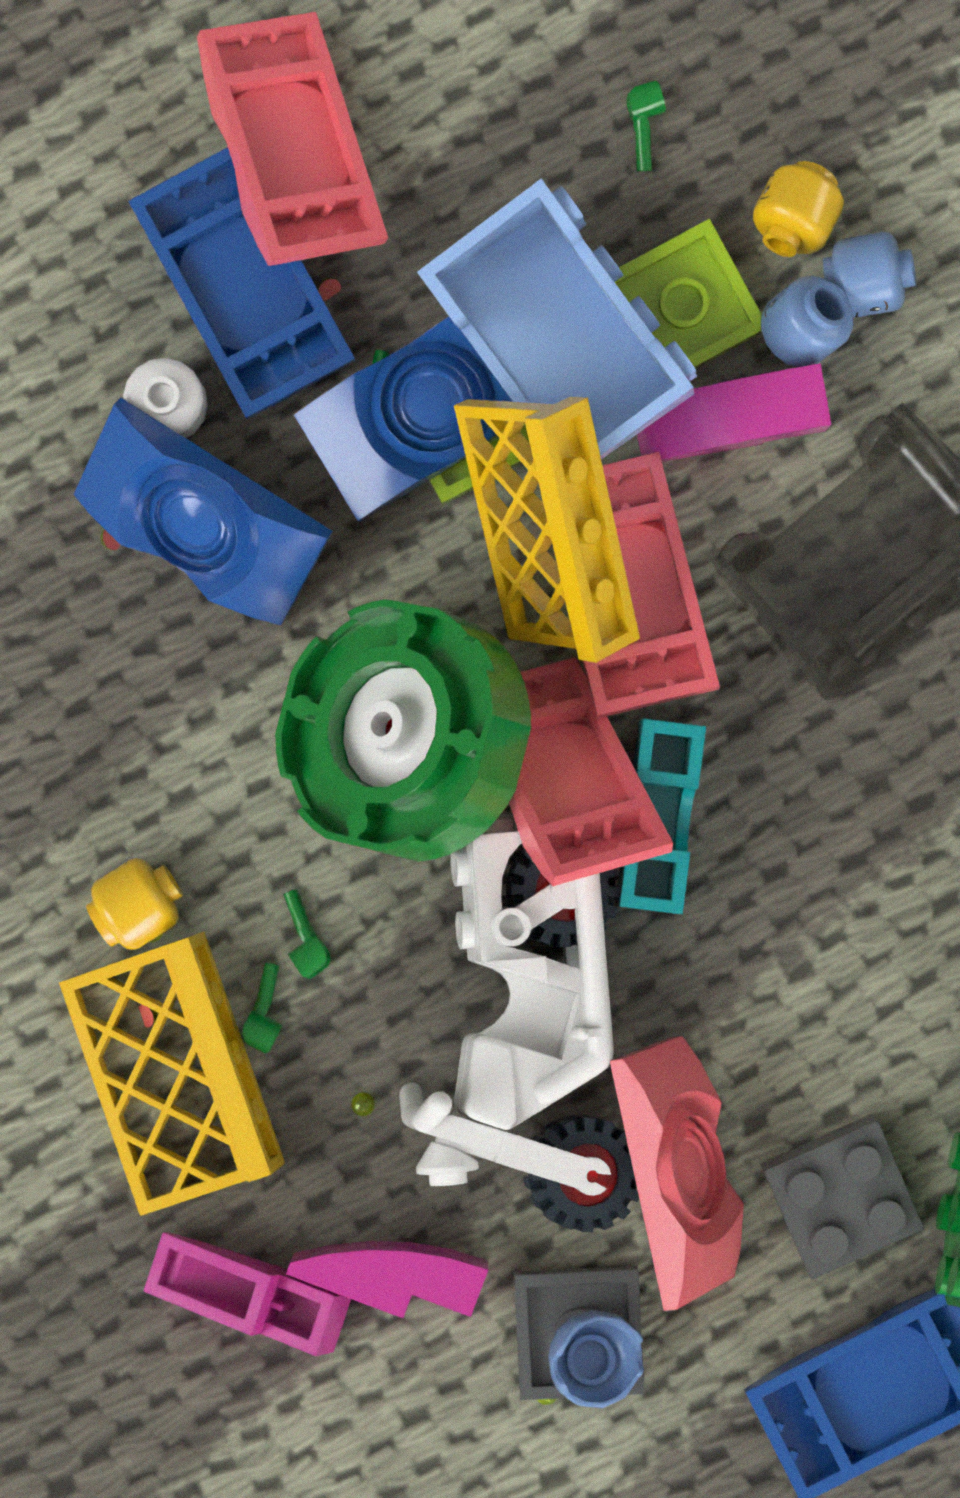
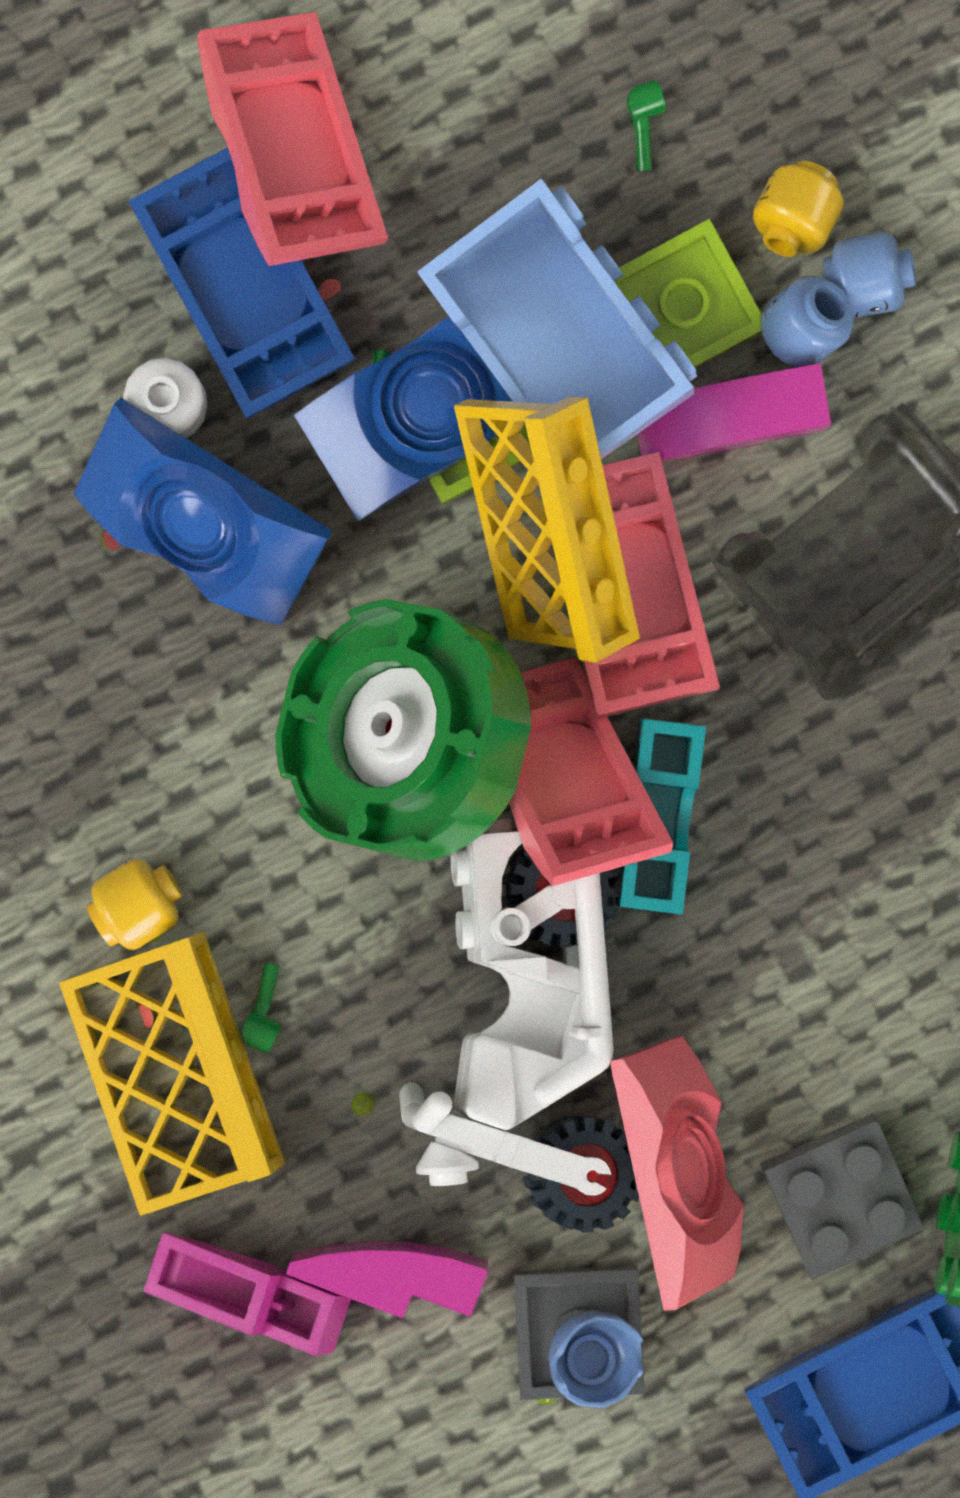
(311, 955): green hand -> none

